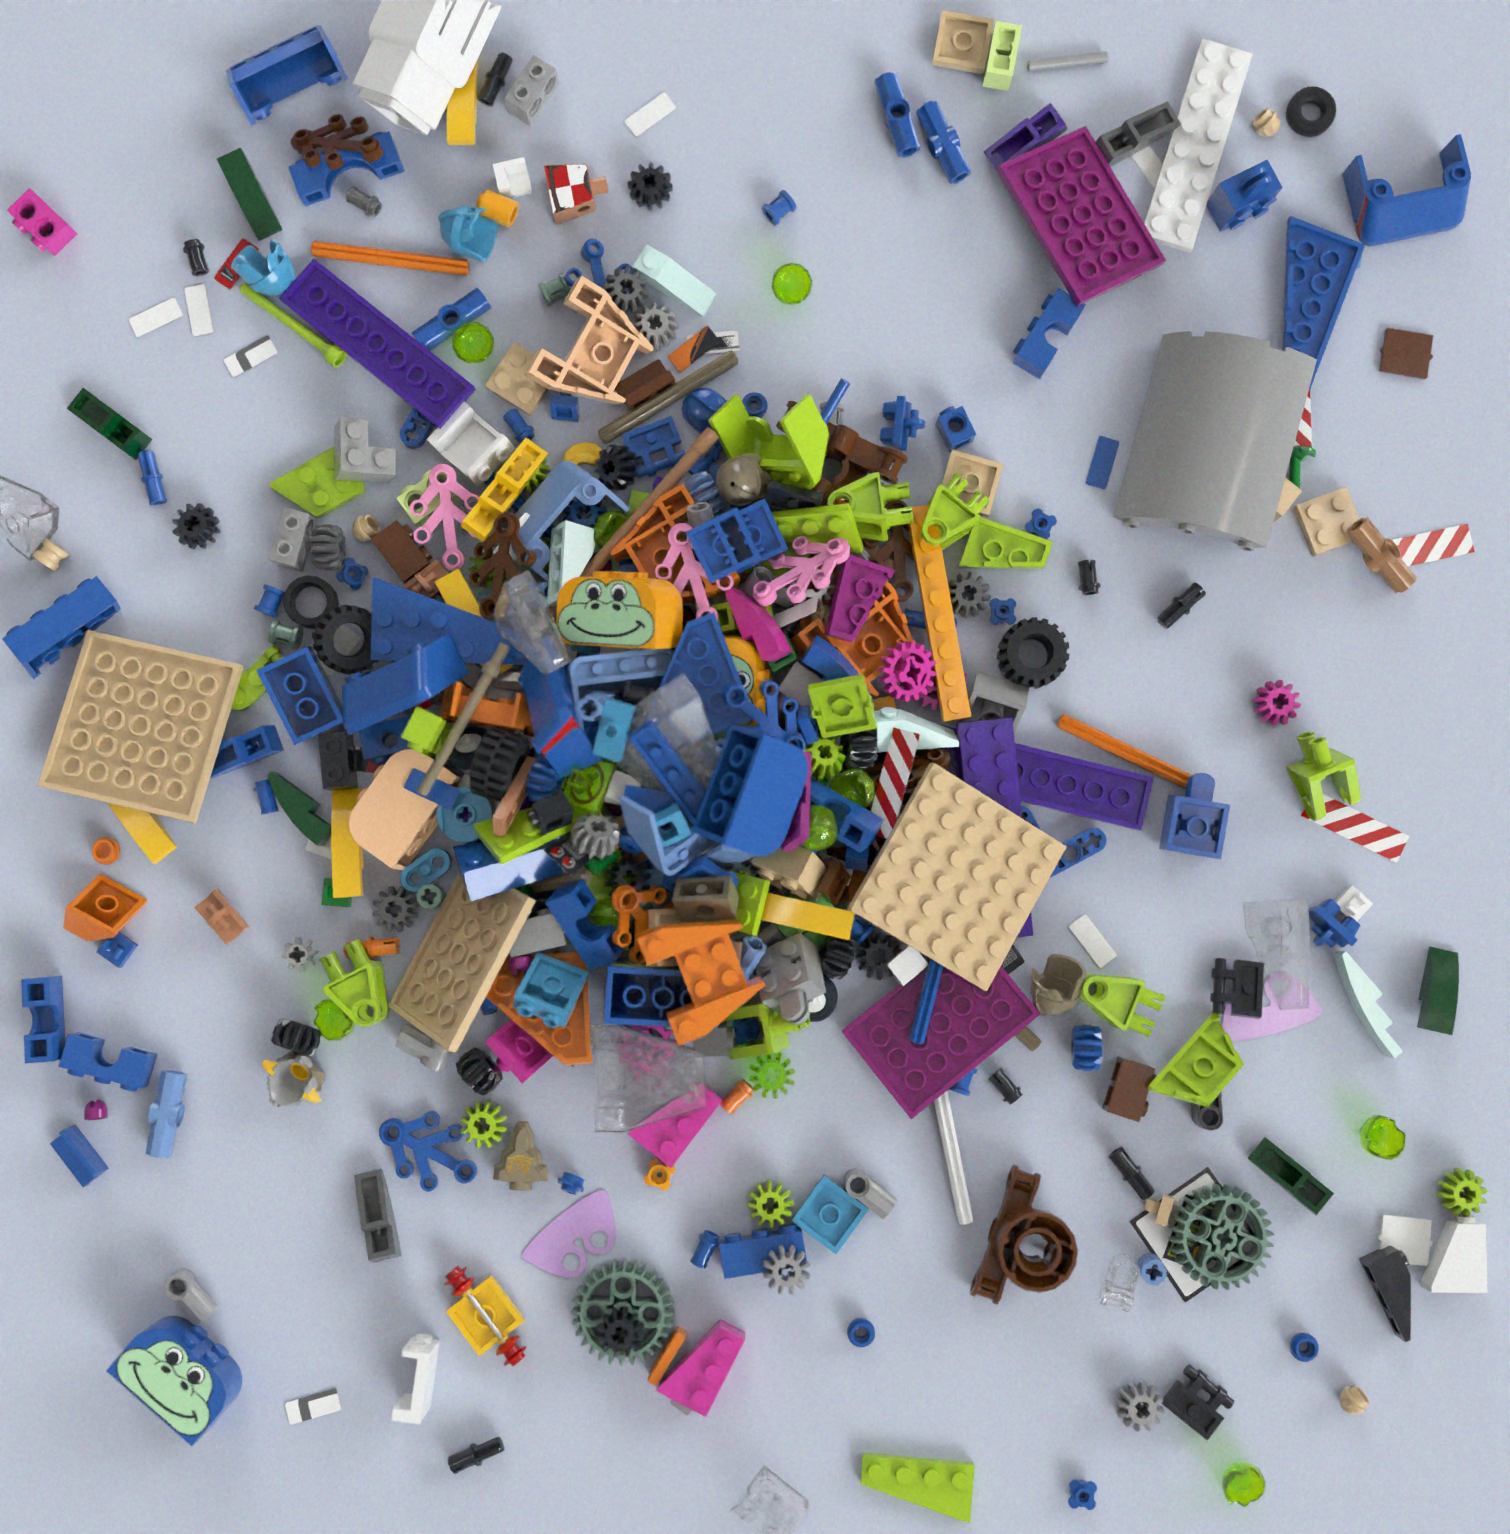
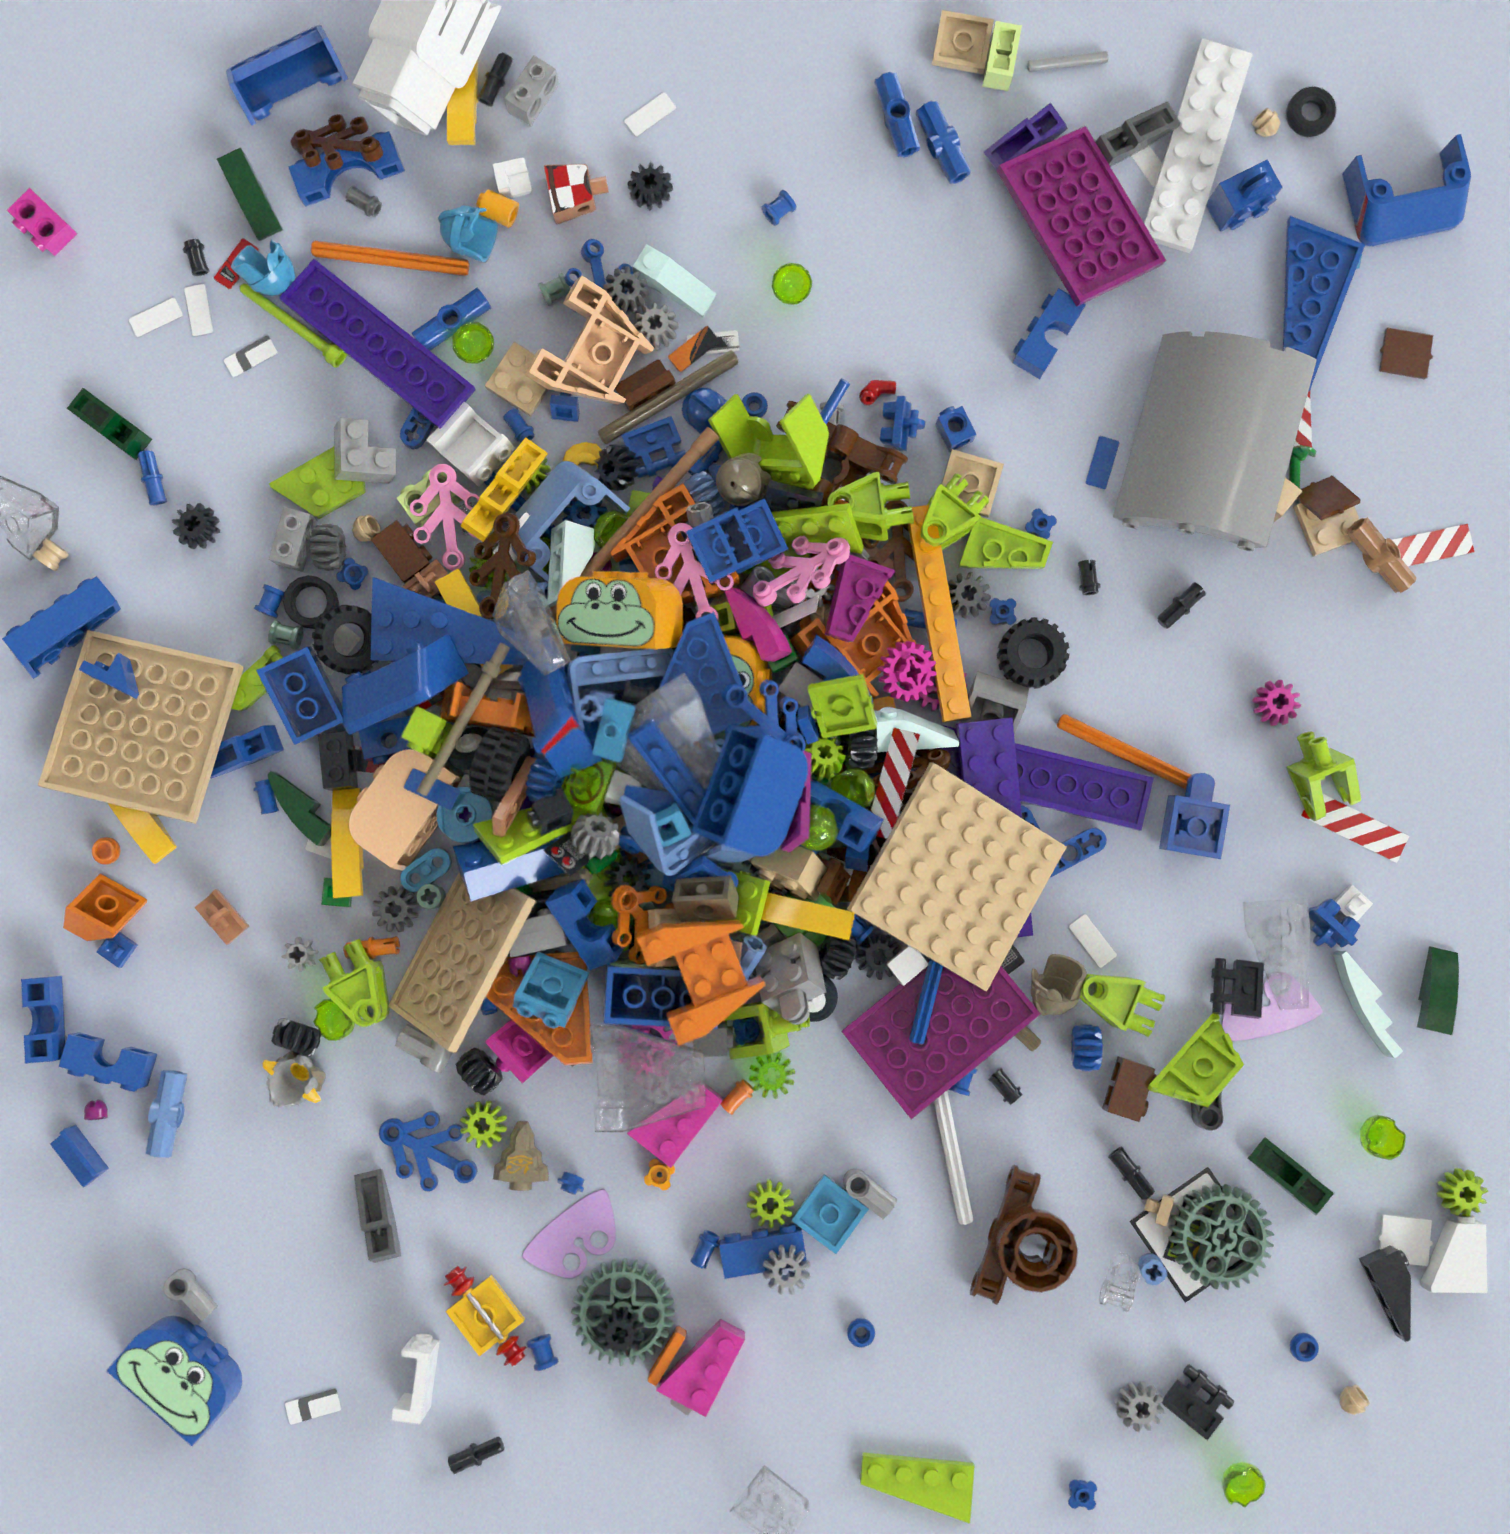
(118, 675): none -> blue slope
(542, 1352): none -> blue bush
(875, 389): none -> red arm
(1327, 497): none -> reddish brown piece

